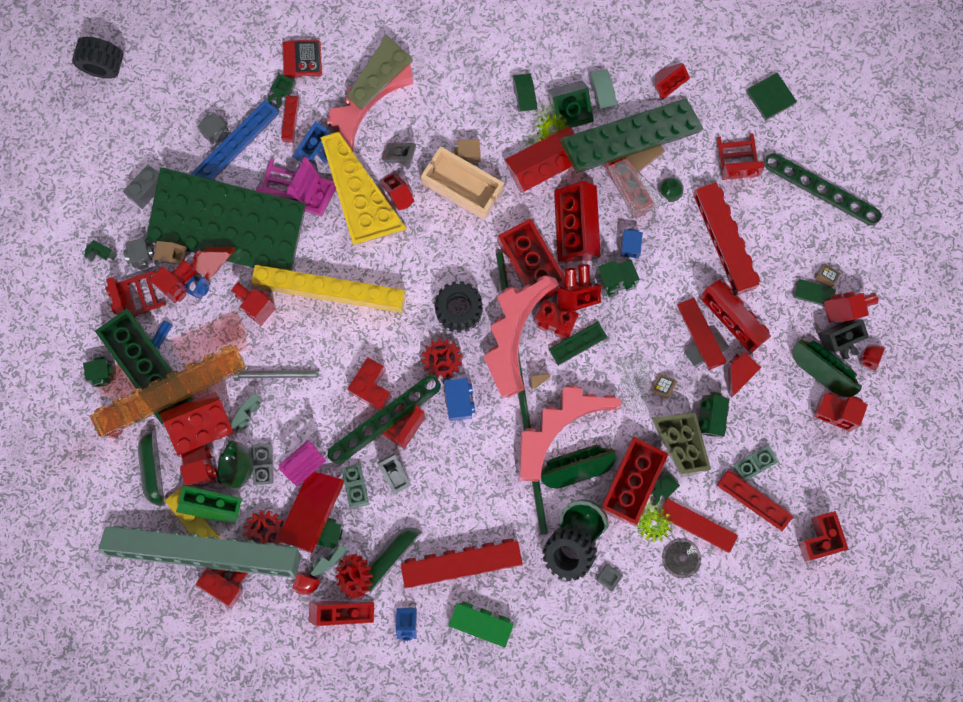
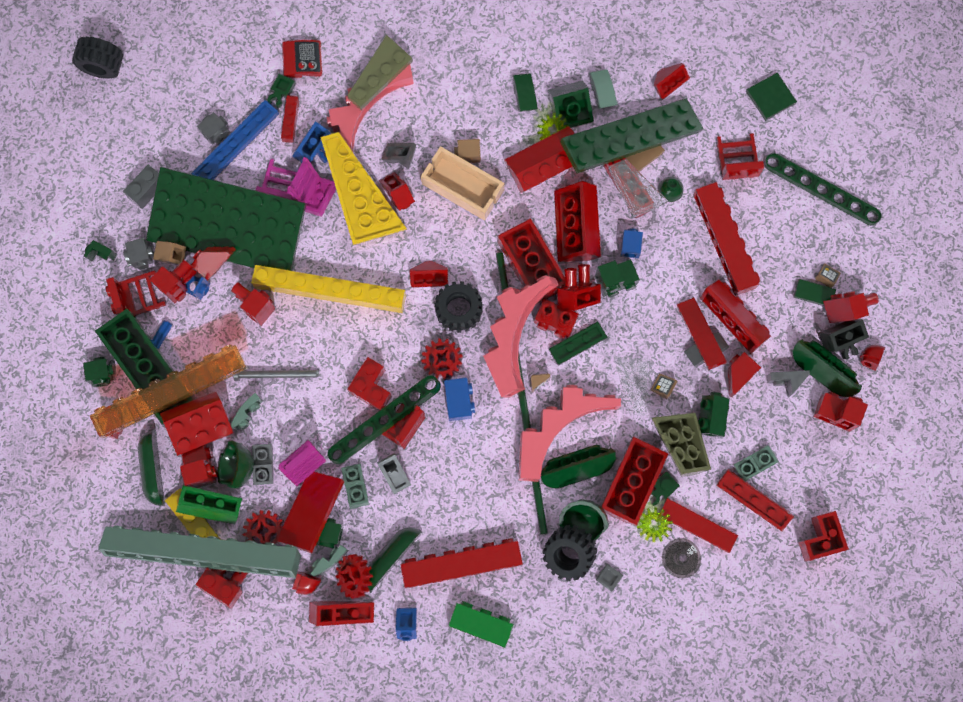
(428, 275): none -> red slope
(793, 379): none -> flat silver slope

